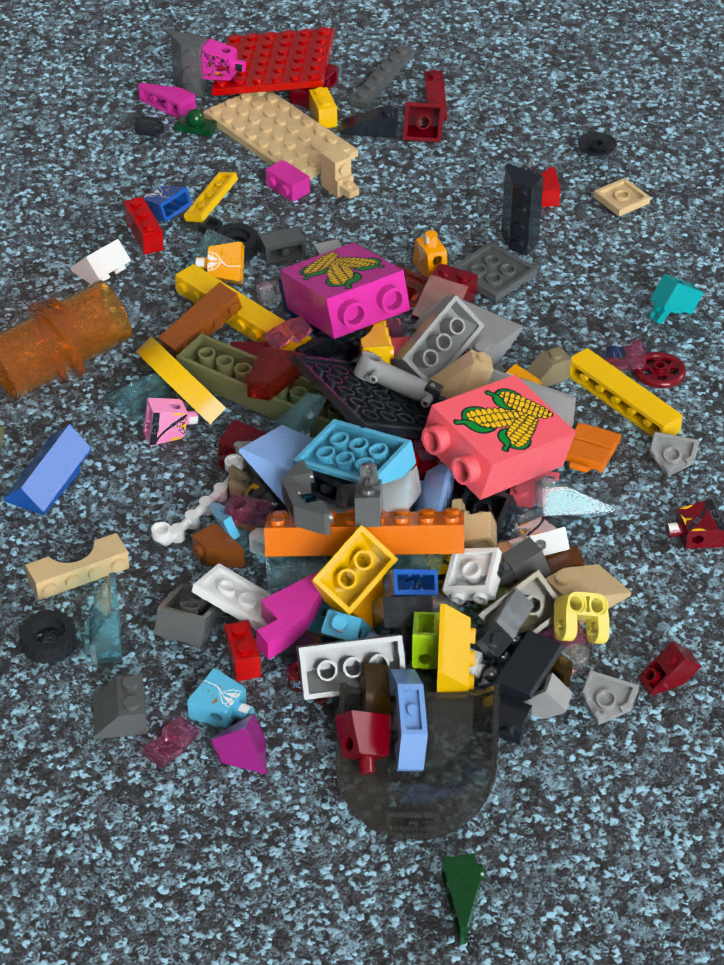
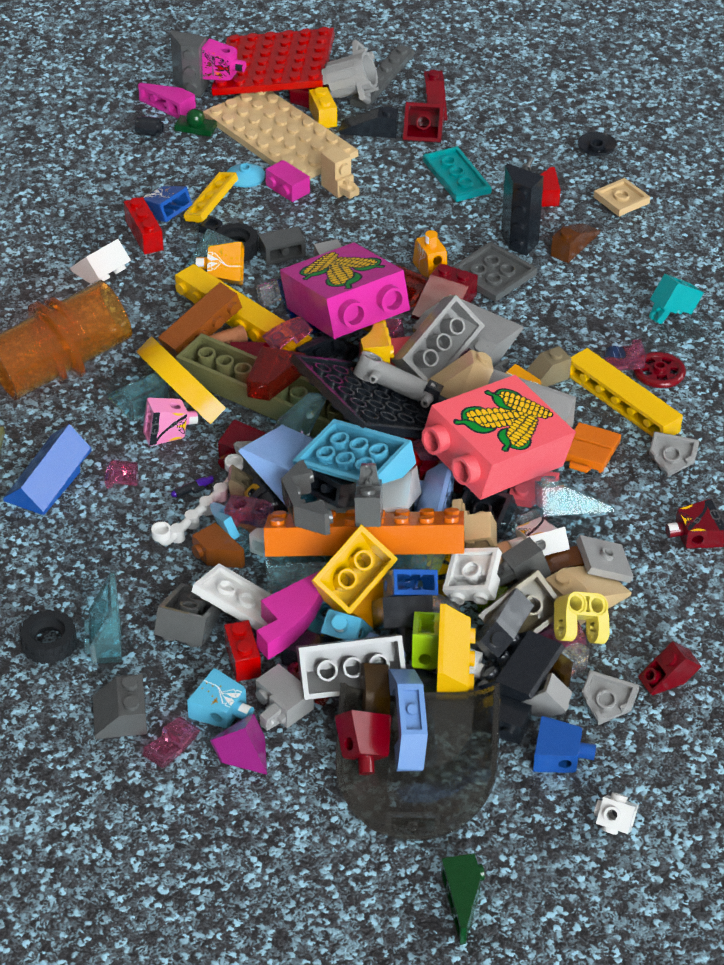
(53, 577): tan arch -> none
(121, 473): none -> clear pink plate
(194, 487): none -> black piece
(233, 334): none -> nougat hinge
(248, 174): none -> medium azure dish
(283, 698): none -> light grey hinge
(352, 74): none -> light grey container
(457, 174): none -> teal tile
(560, 747): none -> blue torso
(572, 240): none -> reddish brown slope
(604, 559): none -> light grey plate
(625, 811): none -> white brick

